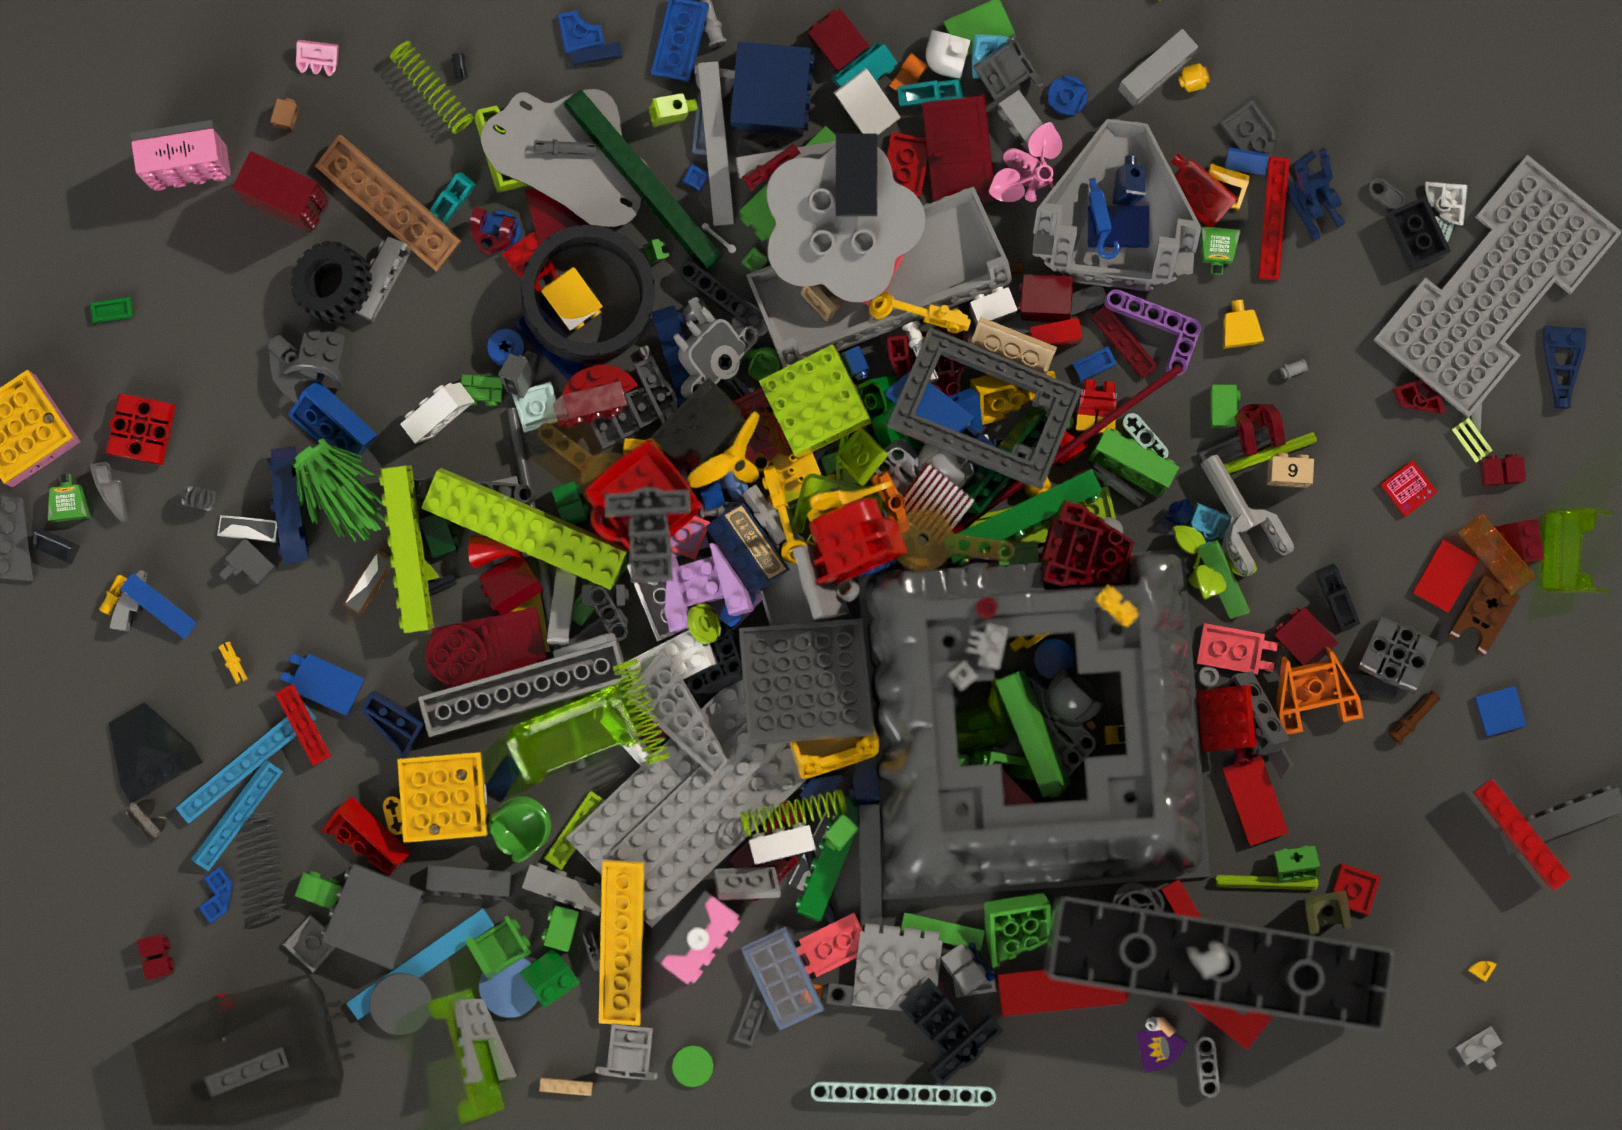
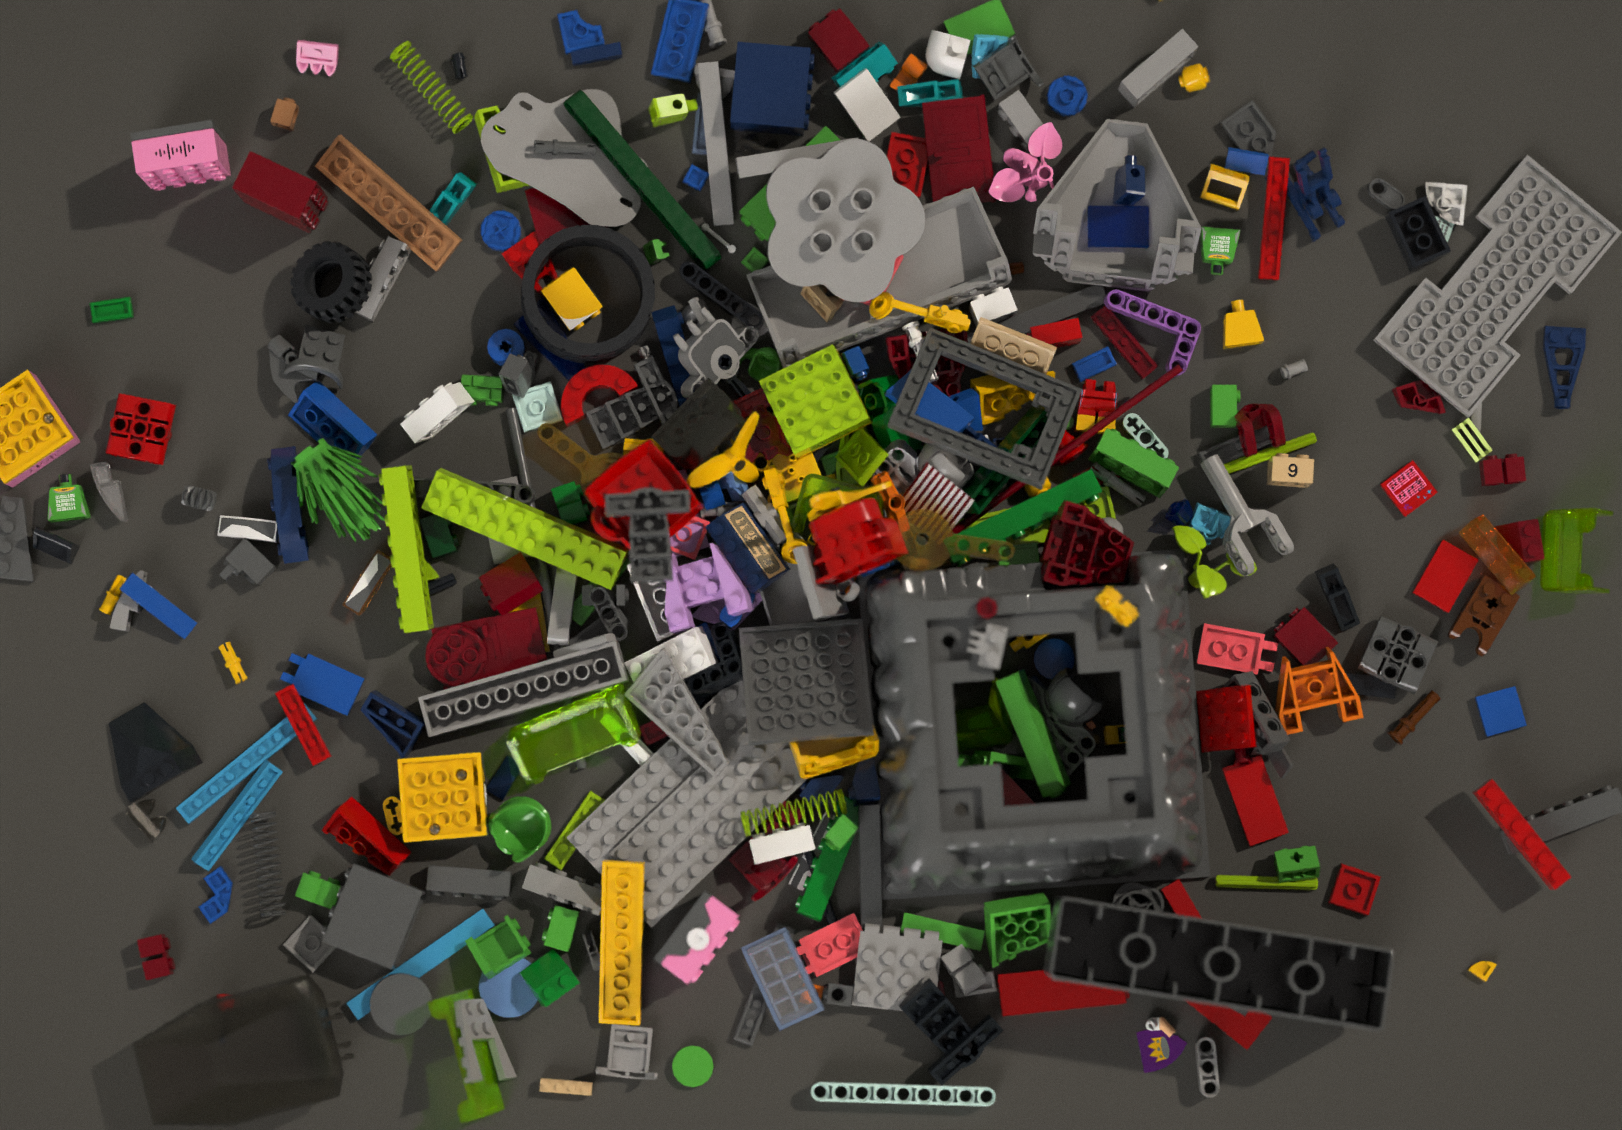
(246, 1071): dark grey tile -> none
(484, 550): red hat -> none
(506, 232): dark red piece -> none
(589, 405): dark red brick -> none
(624, 666): lime piece -> none
(703, 623): lime tile -> none
(746, 883): light grey tile -> none
(762, 172): dark red pin -> none
(856, 174): black tile -> none
(962, 675): light grey tile -> none
(989, 975): hinge -> none
(1046, 297): dark red brick -> none
(1101, 219): blue piece -> none
(1203, 192): red tile -> none
(1208, 676): light grey tile -> none
(1212, 962): light grey helmet -> none
(1232, 596): bright green tile -> none
(1319, 918): olive piece -> none
(1480, 1047): light grey hinge -> none

